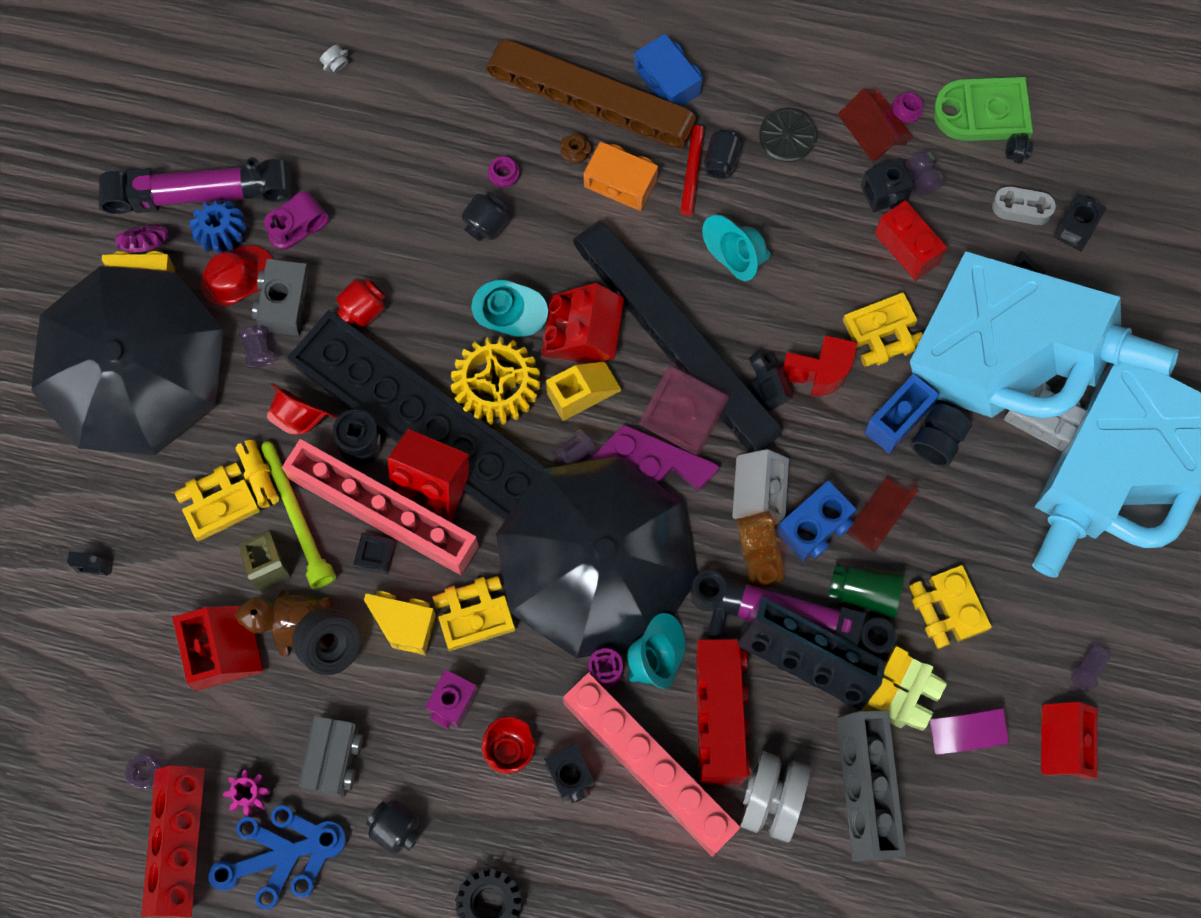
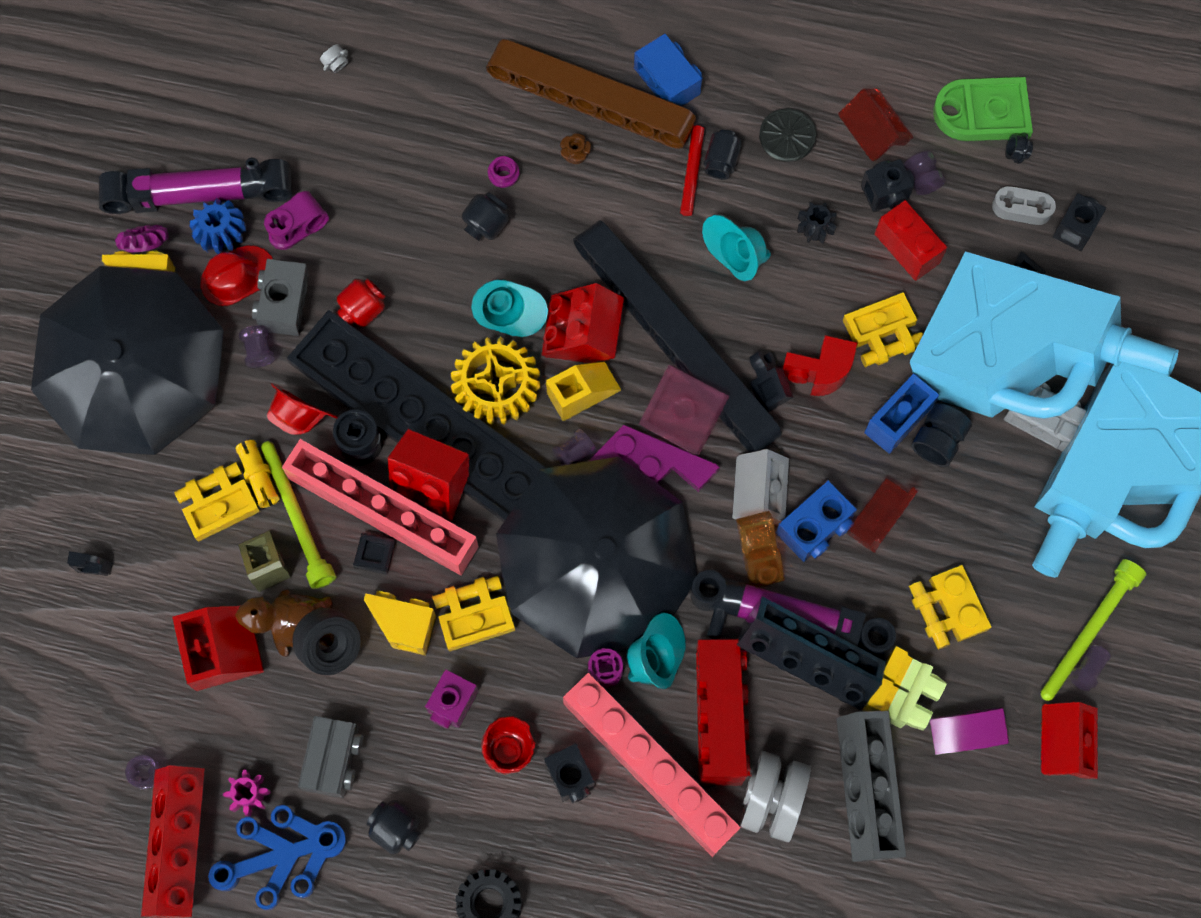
(621, 175): orange brick -> none
(816, 222): none -> black gear
(868, 588): dark green plant -> none
(907, 107): magenta plate -> none
(1127, 577): none -> lime piece

